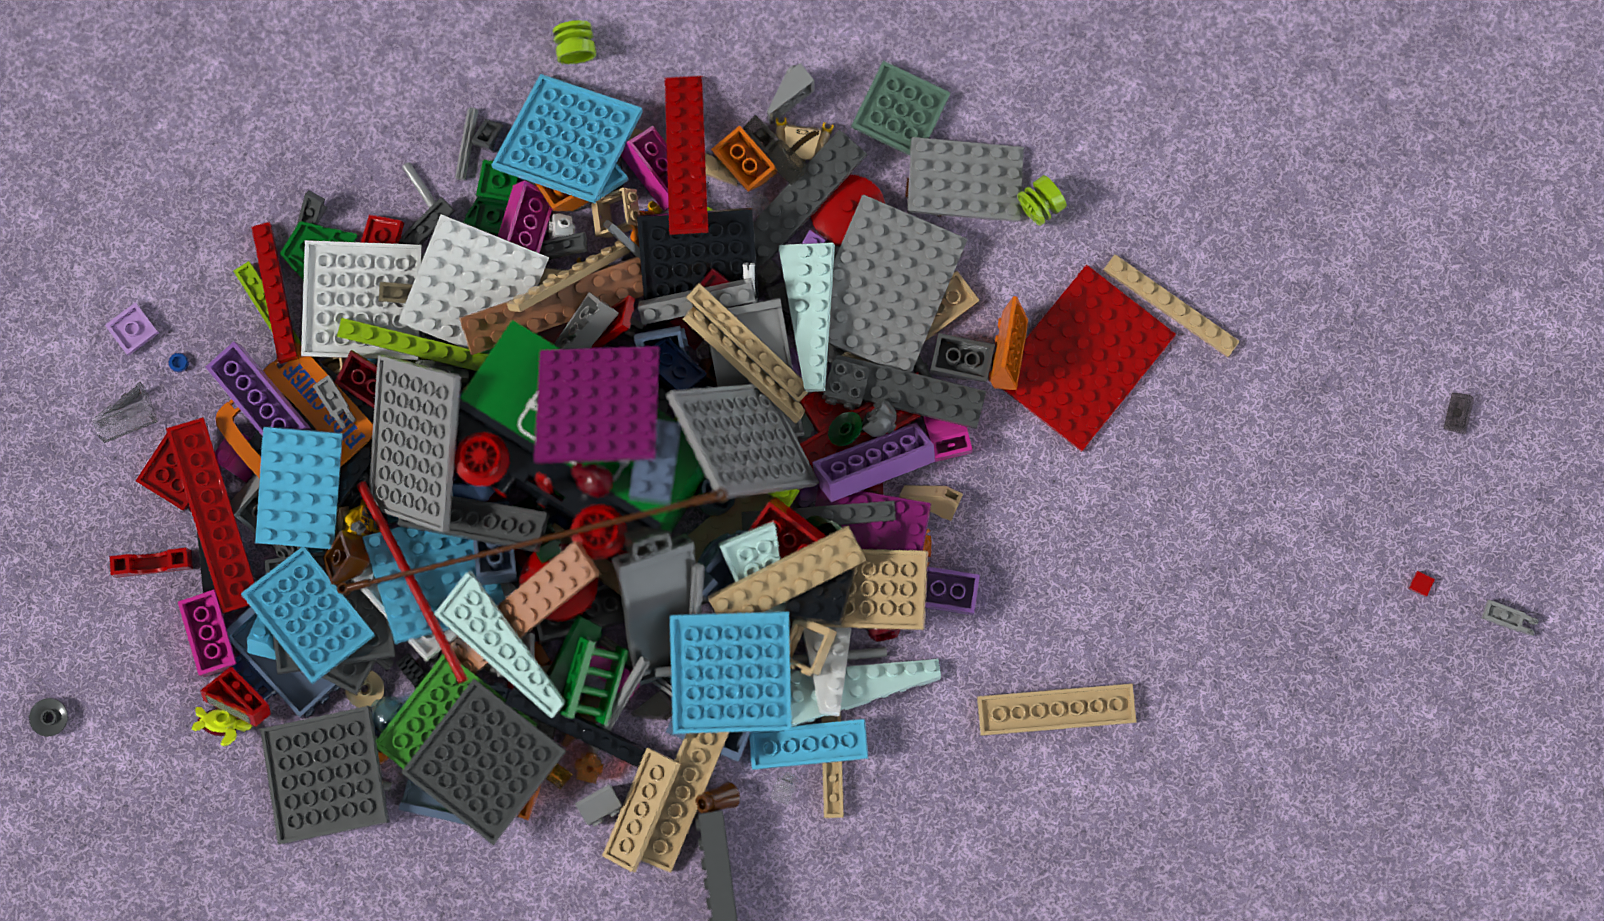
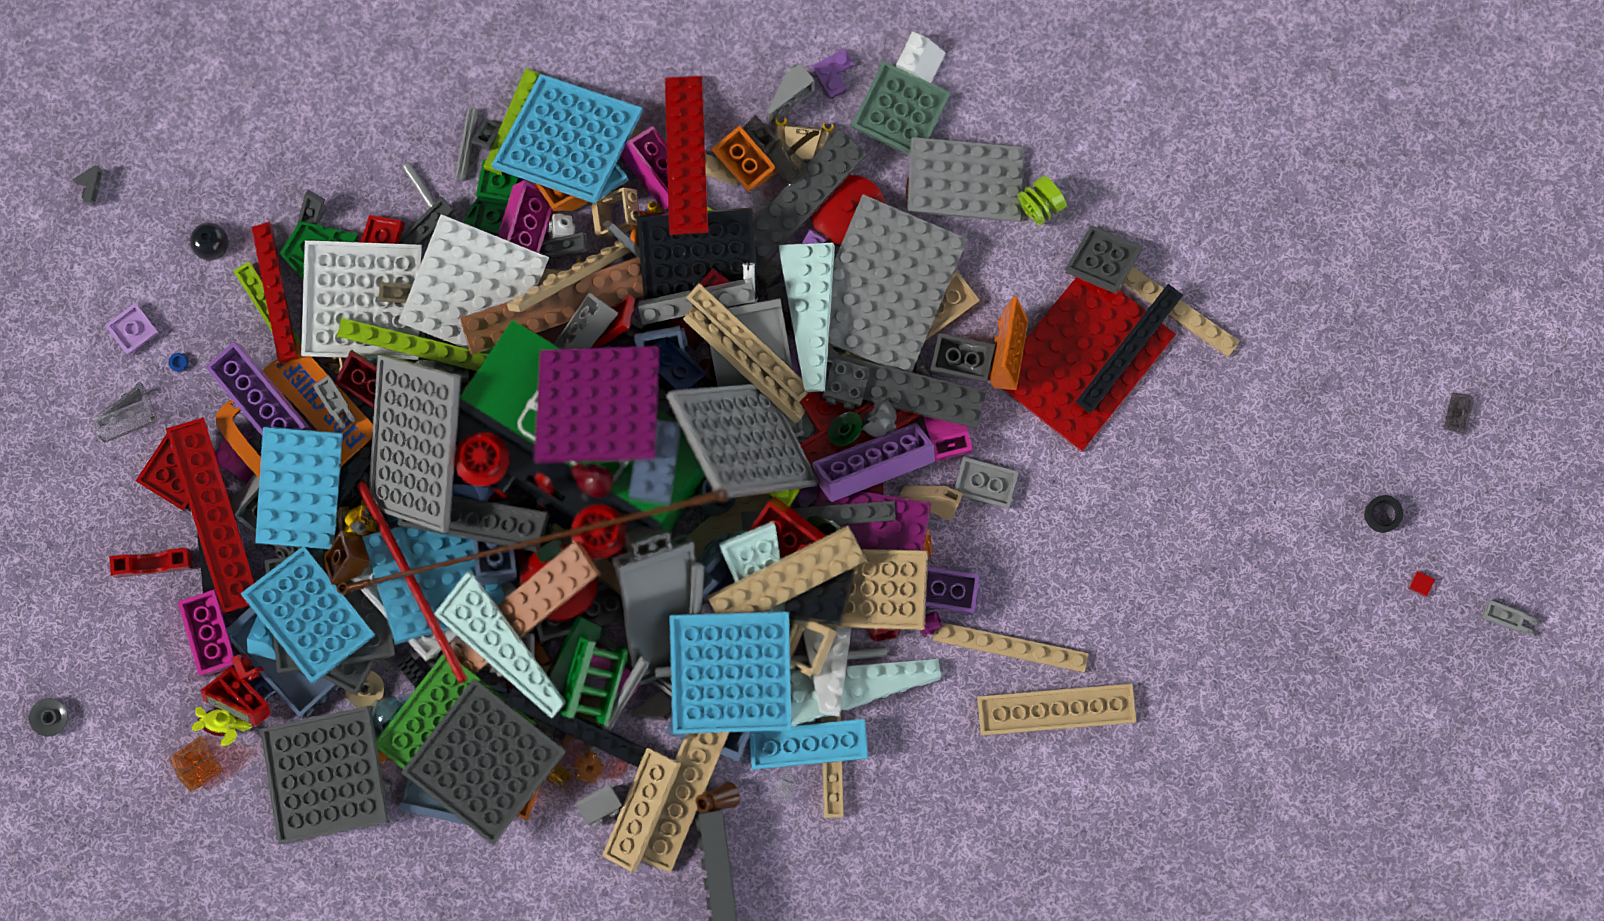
(90, 179): none -> dark grey slope
(195, 764): none -> clear orange slope
(209, 241): none -> black cylinder
(244, 667): none -> red bracket
(521, 94): none -> lime plate
(574, 42): lime wheel -> none
(828, 71): none -> medium lavender plate
(921, 57): none -> white slope
(932, 622): none -> magenta piece
(986, 482): none -> light grey plate
(1011, 647): none -> tan plate
(1103, 259): none -> dark grey plate
(1129, 348): none -> black plate
(1369, 513): none -> black tyre

